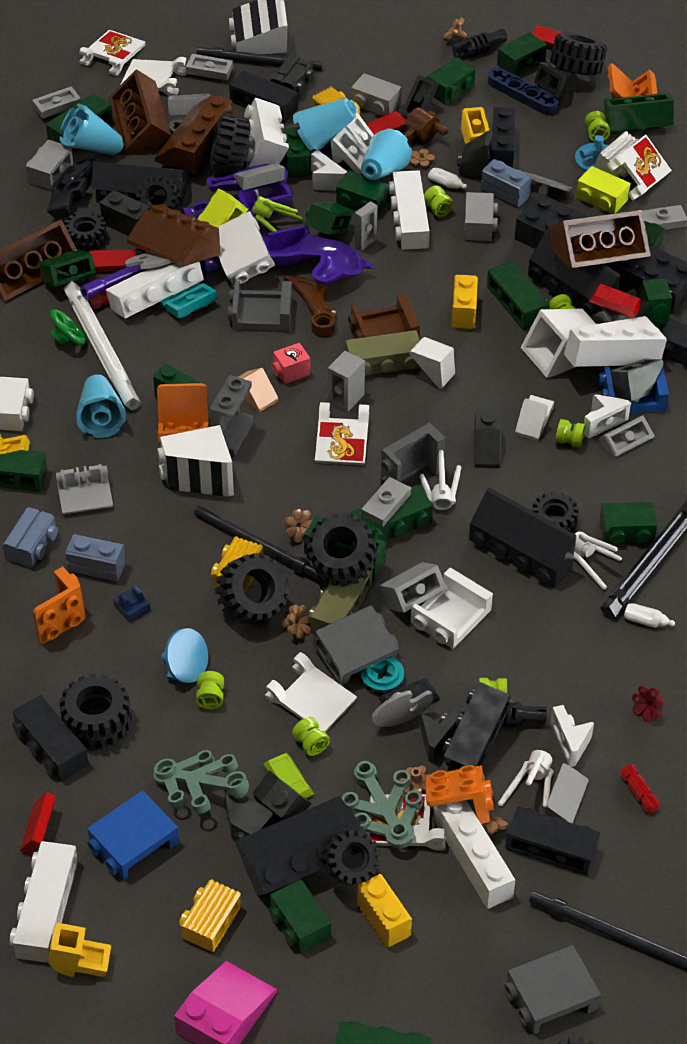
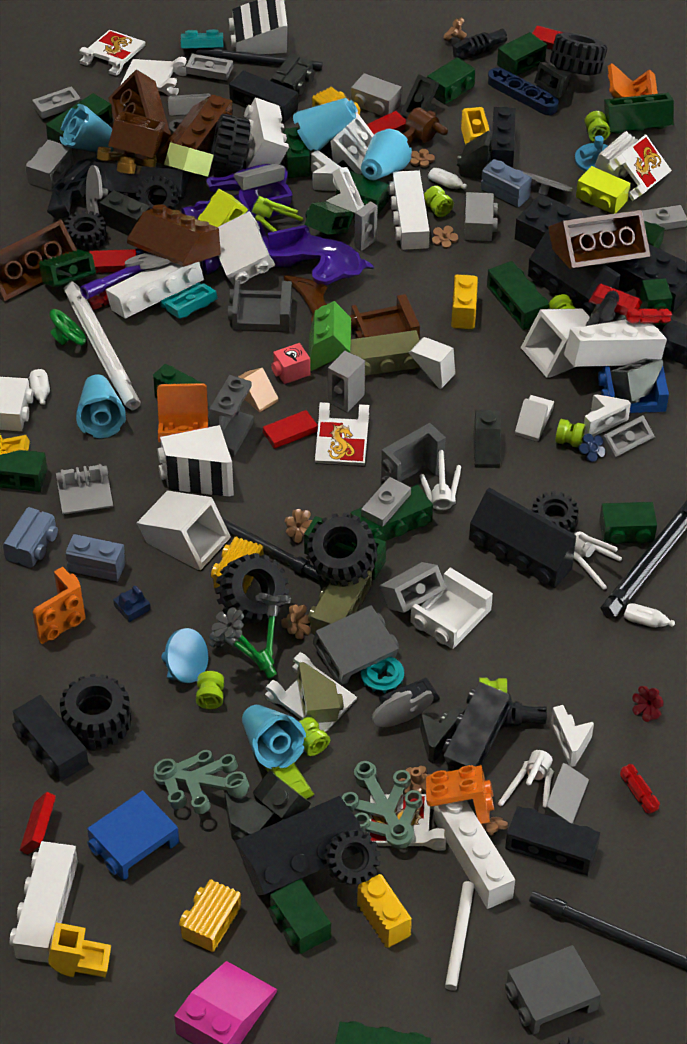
(40, 385): none -> white piece
(94, 189): none -> light grey piece
(126, 161): none -> pearl gold plant
(136, 135): none -> reddish brown brick
(185, 528): none -> white slope
(189, 159): none -> yellowish green slope
(193, 39): none -> teal plate
(230, 631): none -> dark grey plant
(273, 736): none -> medium azure cone
(290, 429): none -> red tile
(318, 695): none -> olive slope
(329, 335): none -> bright green slope
(349, 196): none -> white slope
(444, 236): none -> medium nougat plant
(459, 936): none -> white bar
(592, 447): none -> dark blue plant
(605, 309): none -> black hinge
(648, 316): none -> red axle

